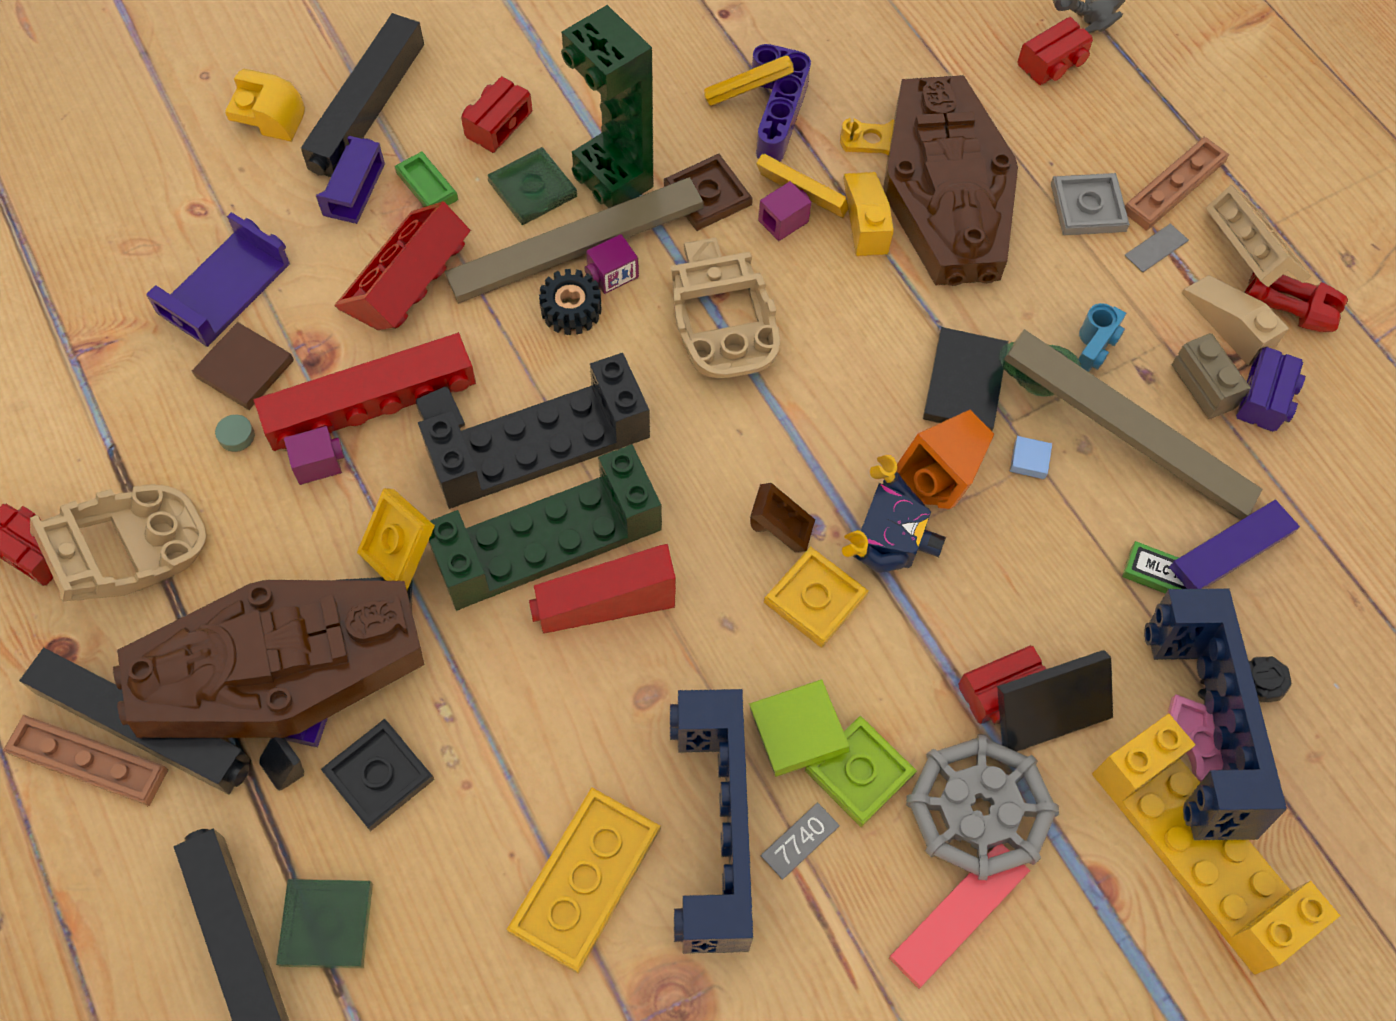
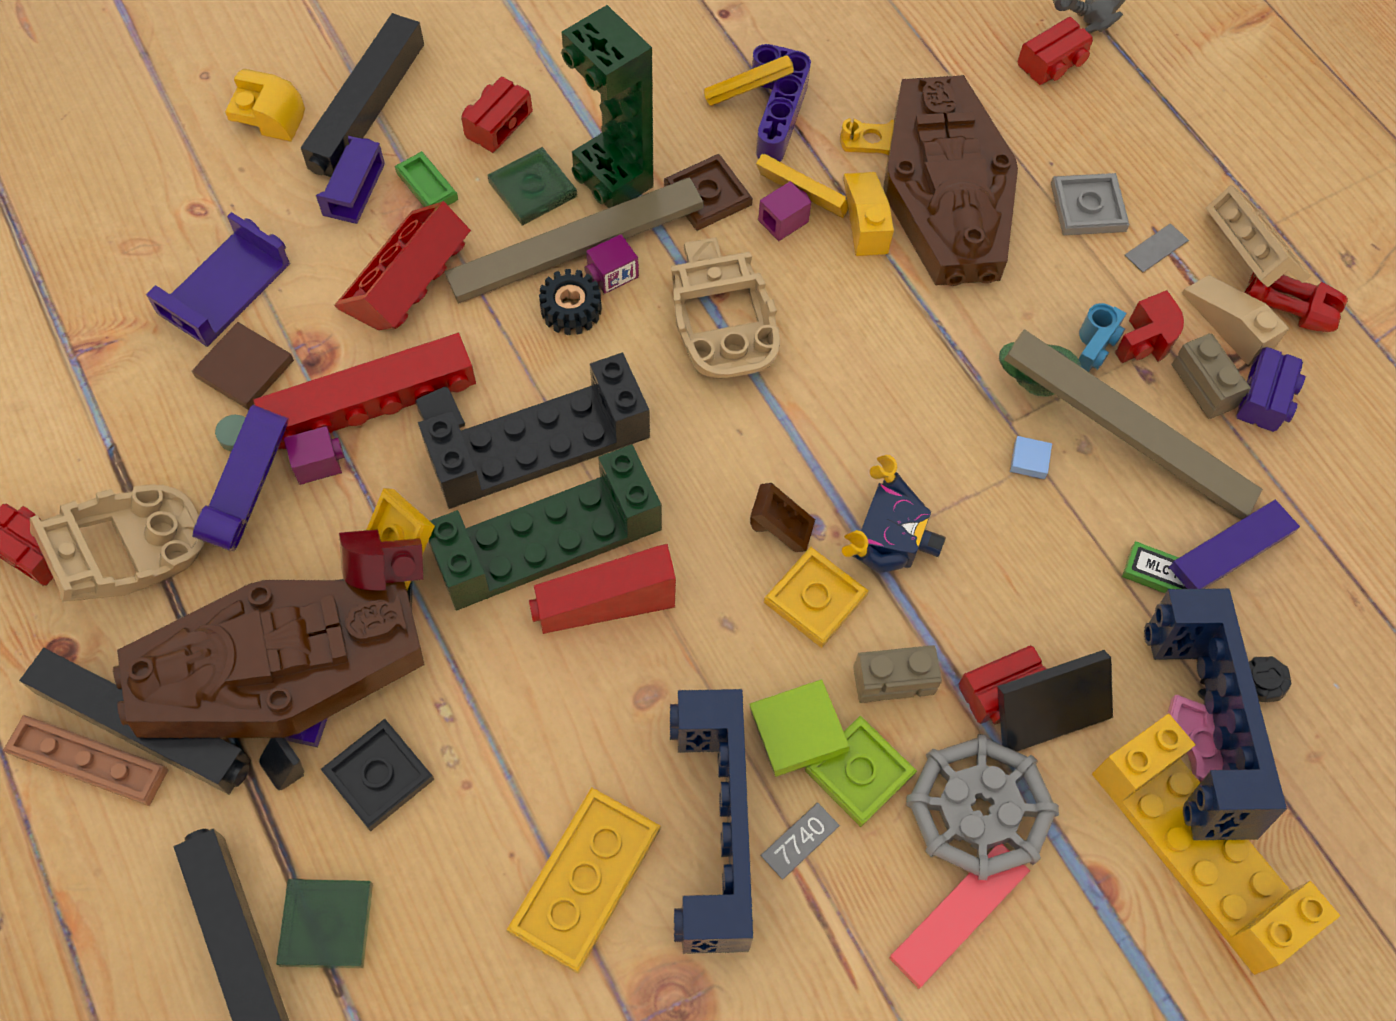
(242, 479): none -> dark purple beam
(373, 563): none -> dark red brick
(897, 673): none -> dark tan brick
(945, 459): orange slope -> none
(965, 377): black tile -> none
(1157, 327): none -> red brick
(1175, 183): nougat tile -> none

